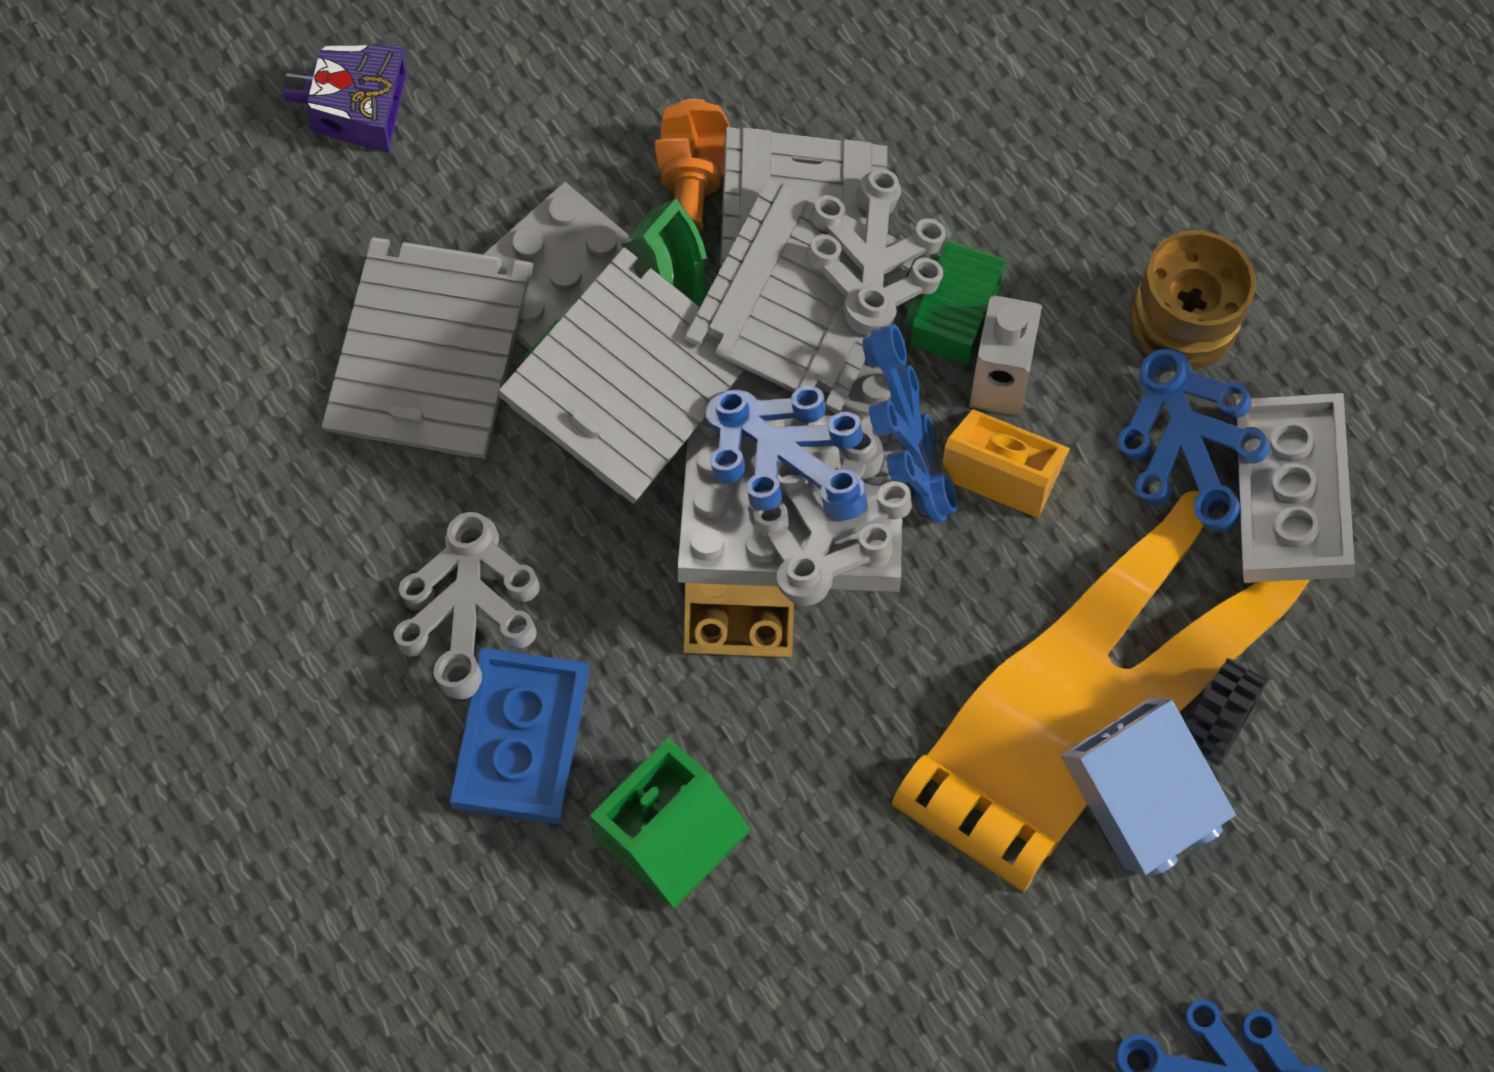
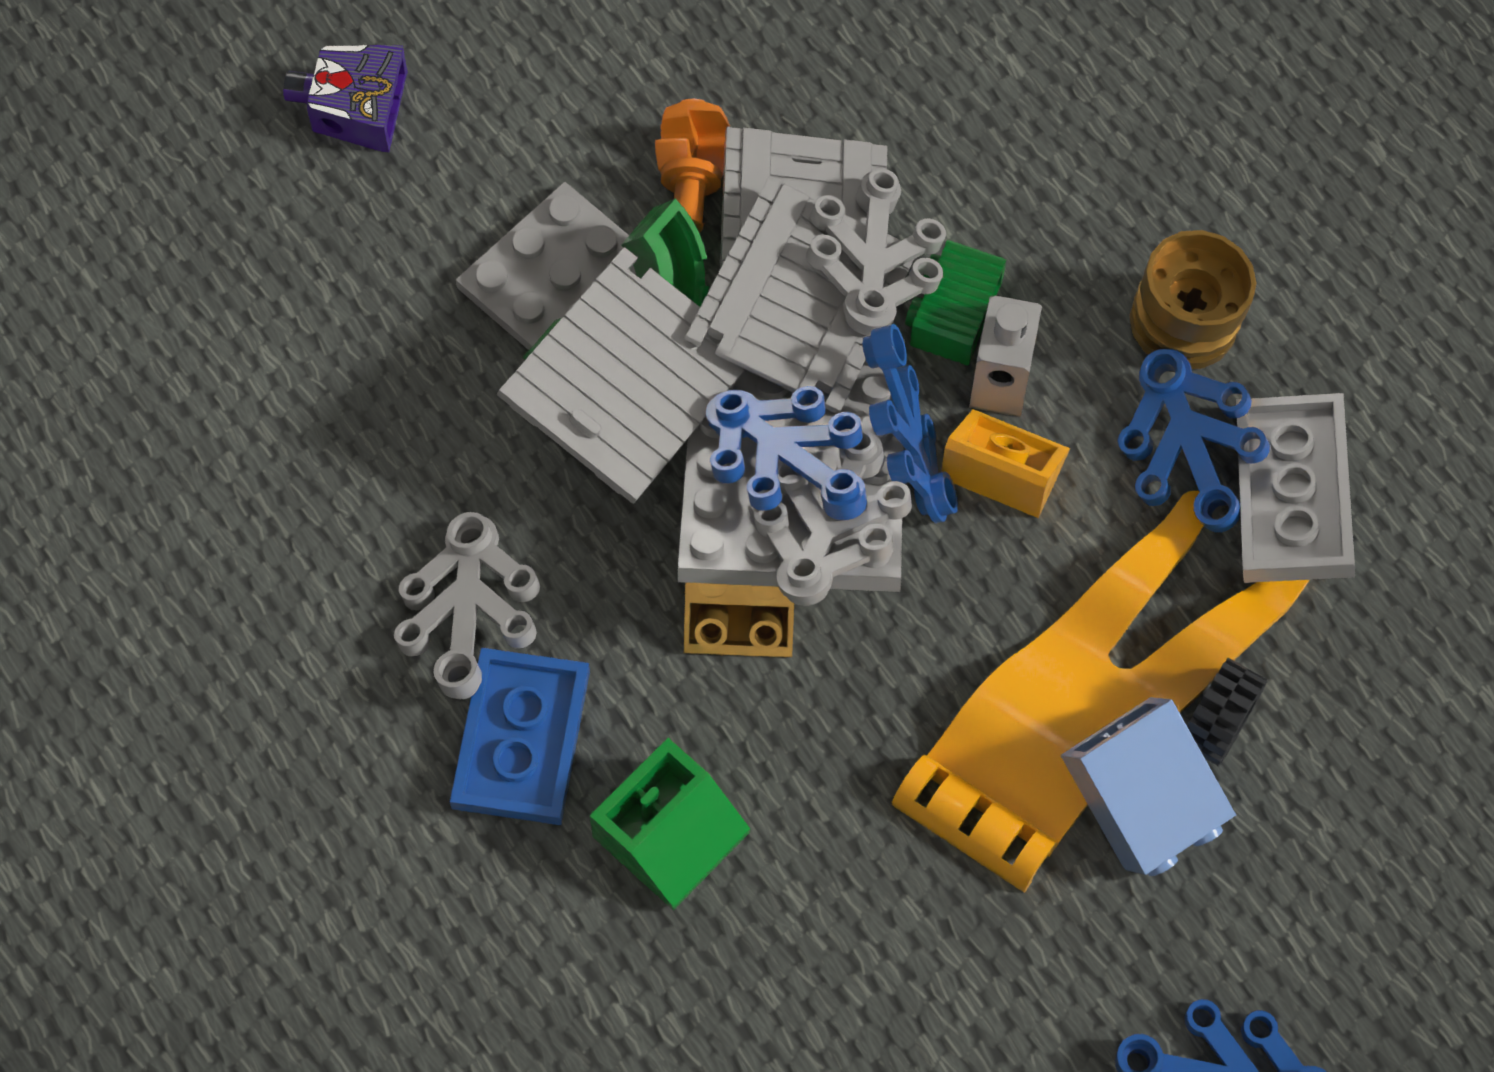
(427, 348): light grey door -> none

